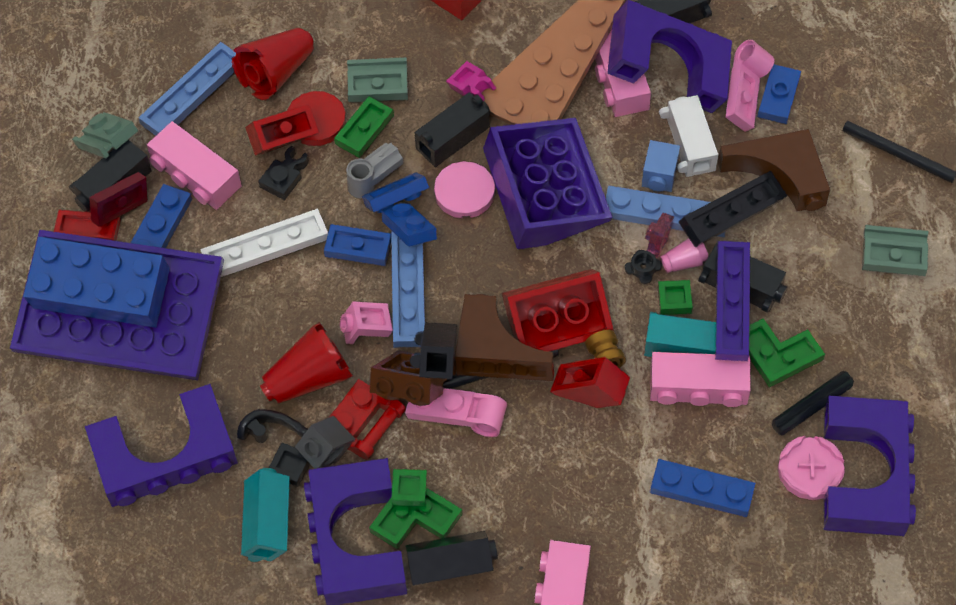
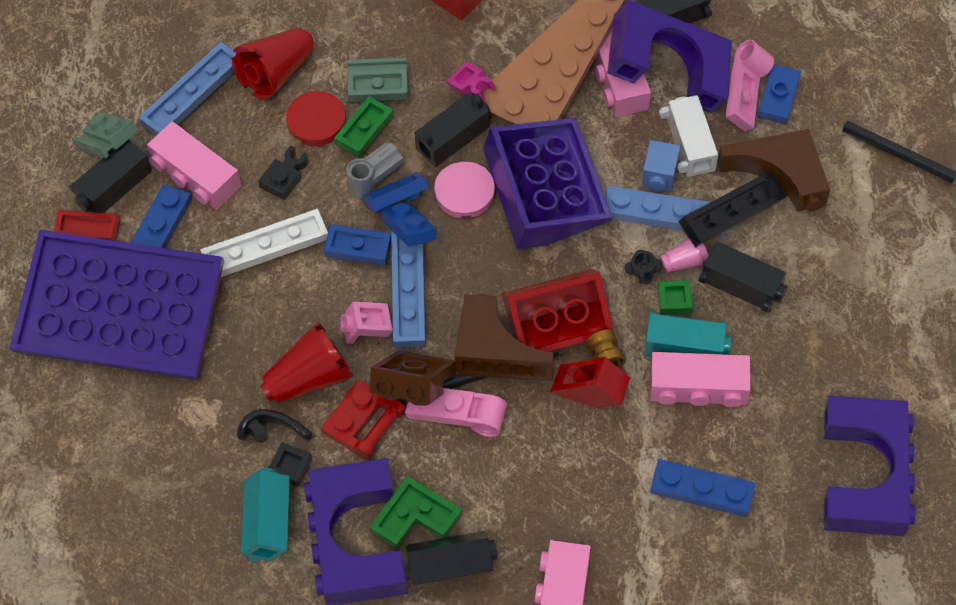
(97, 281): blue brick -> none
(118, 199): dark red plate -> none
(130, 478): dark purple arch -> none
(281, 129): red slope -> none
(324, 442): dark grey brick -> none
(409, 487): green plate -> none
(437, 350): black brick -> none
(659, 233): clear pink plate -> none
(732, 301): dark purple plate -> none
(781, 360): green plate -> none
(810, 467): bright pink tile -> none
(812, 403): black axle -> none
(895, 250): sand green plate -> none

